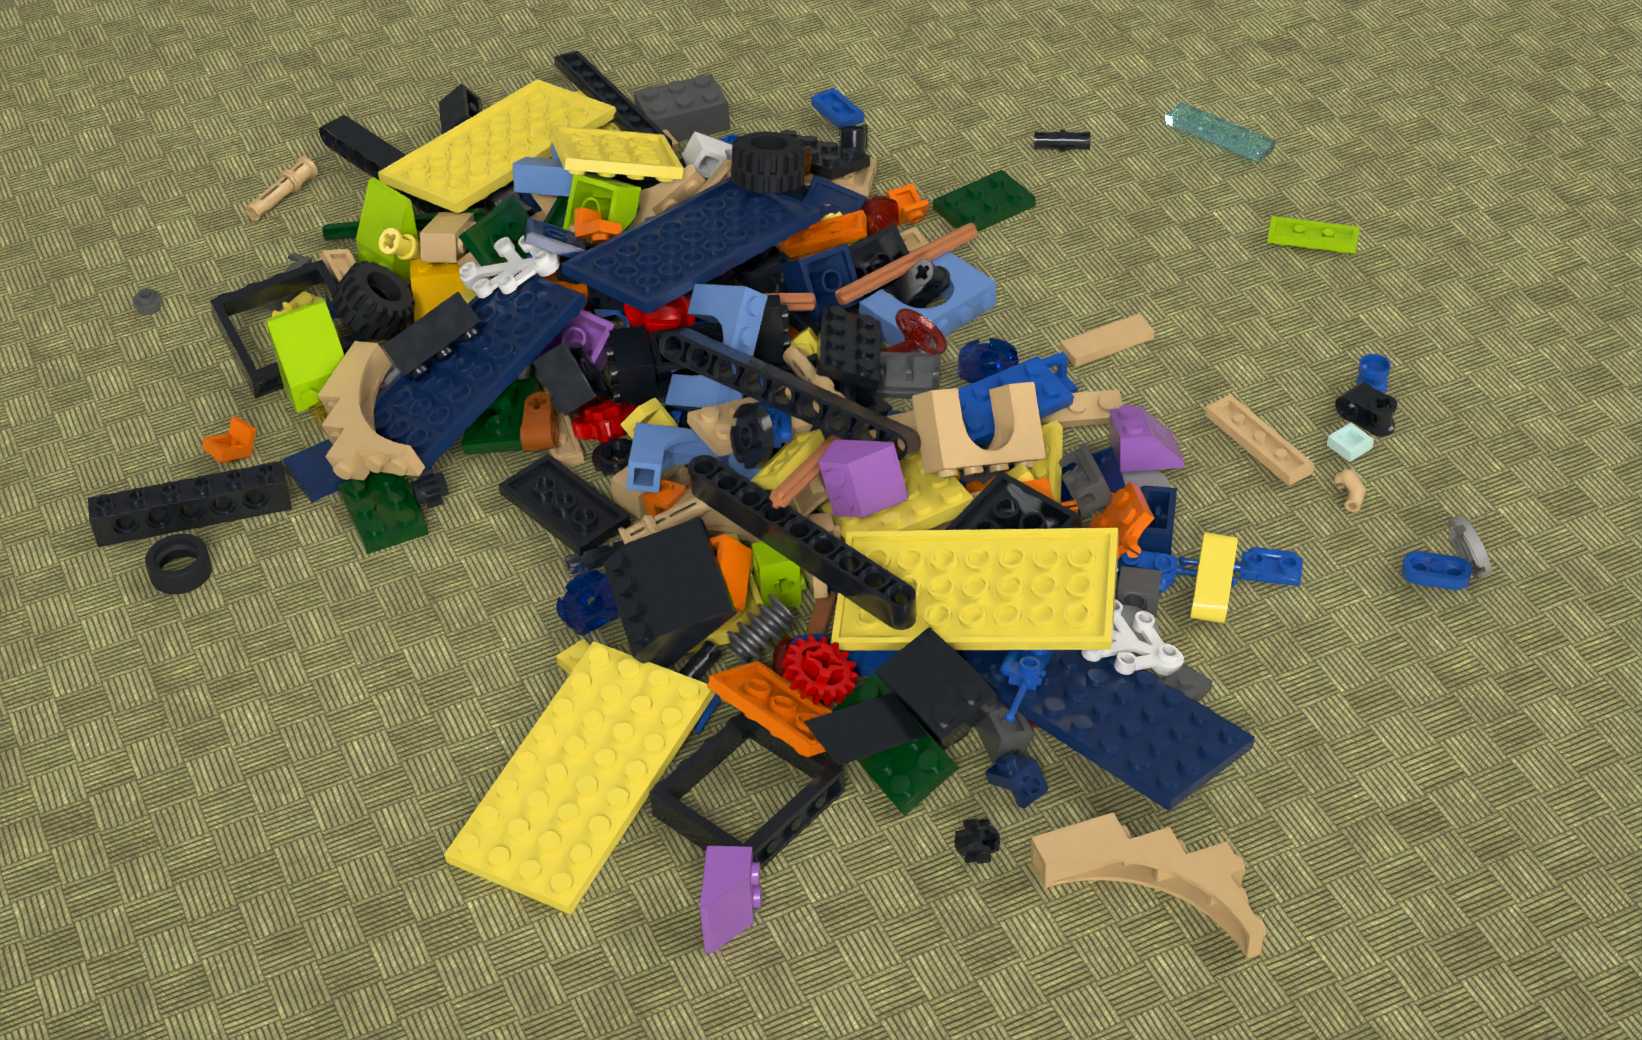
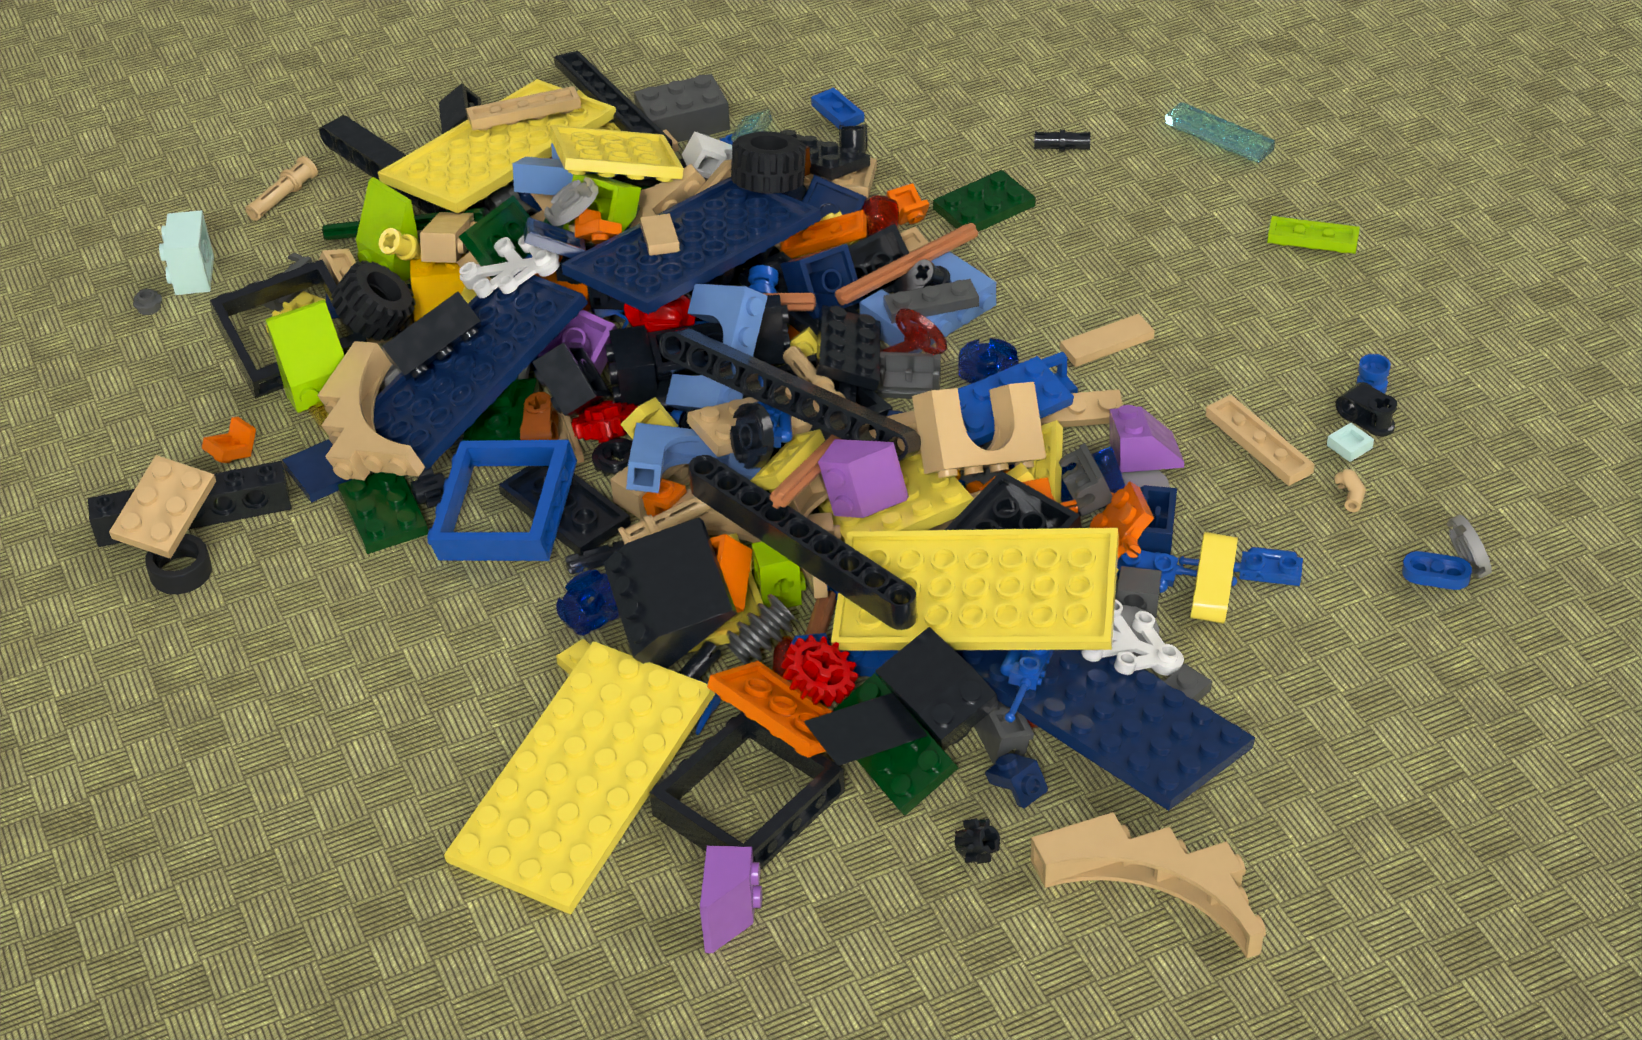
(162, 506): none -> tan plate
(187, 252): none -> light aqua brick
(504, 545): none -> blue window
(522, 108): none -> tan plate
(571, 201): none -> light grey tile
(659, 234): none -> tan tile
(753, 123): none -> clear light blue plate
(763, 279): none -> blue wheel
(933, 299): none -> dark grey plate

